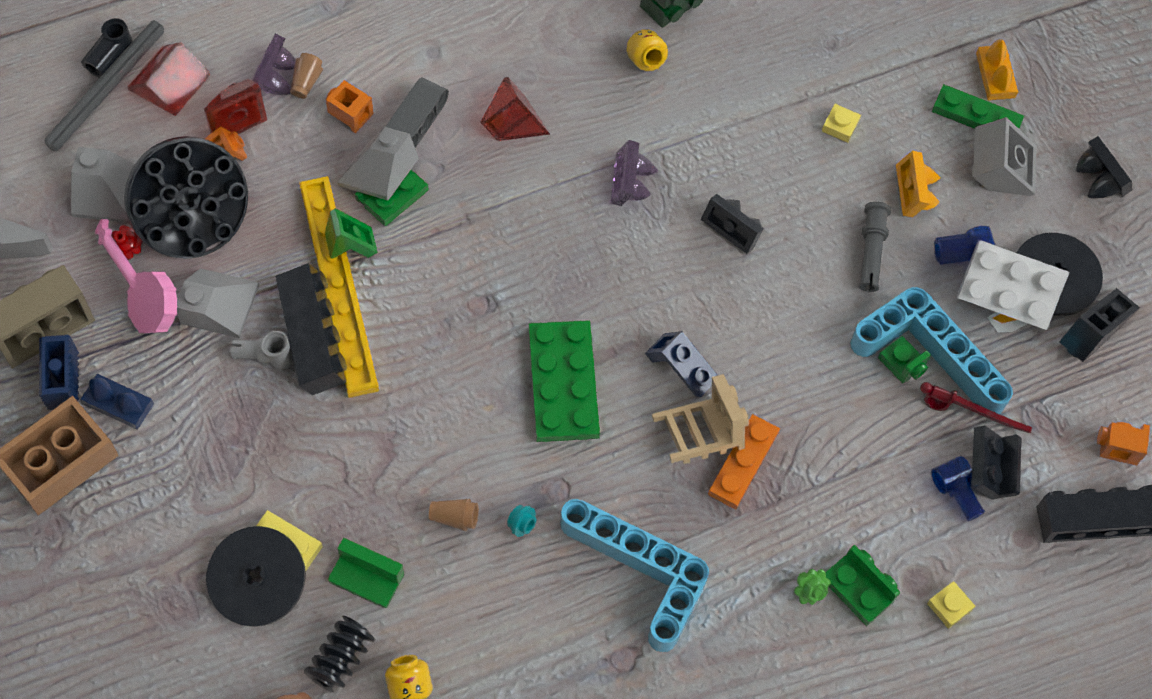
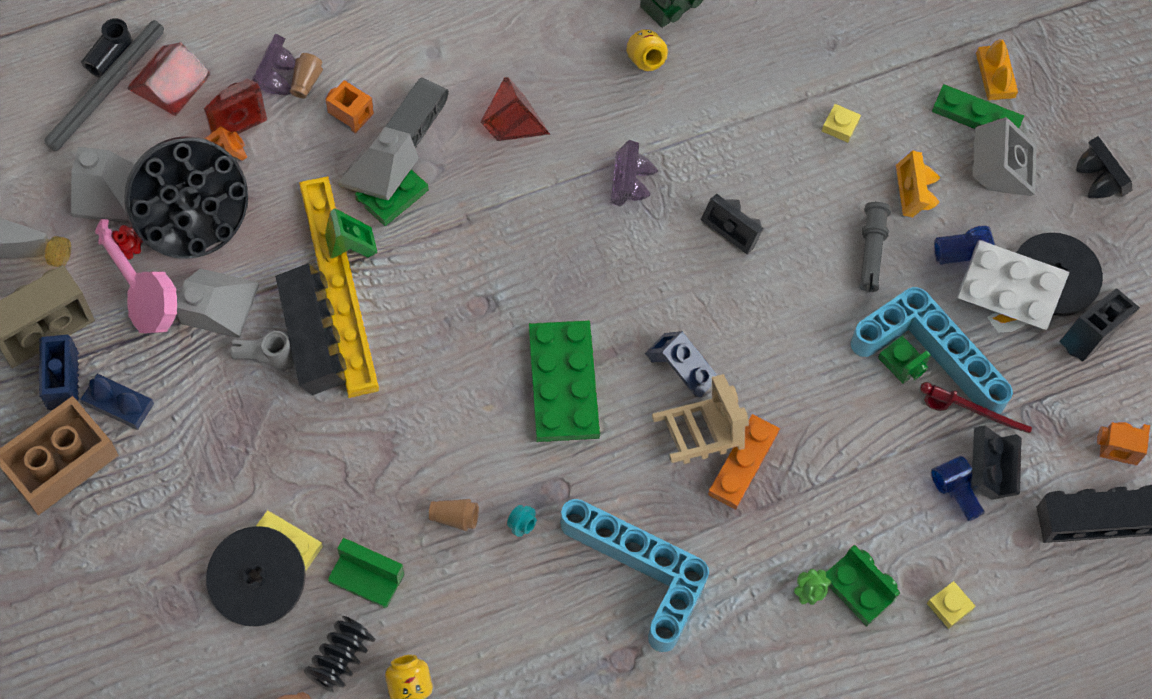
(58, 251): none -> clear yellow tile

